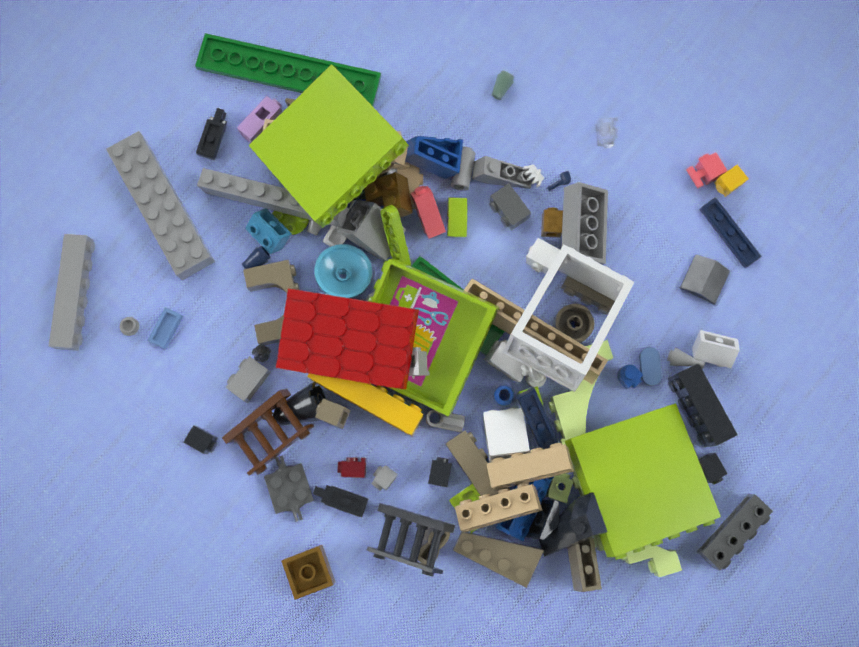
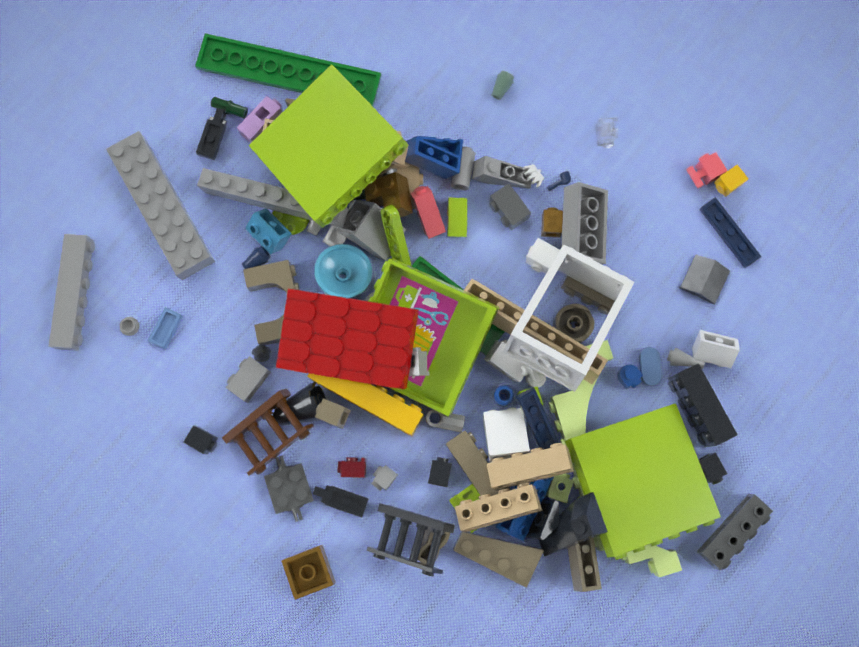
(229, 107): none -> dark green axle

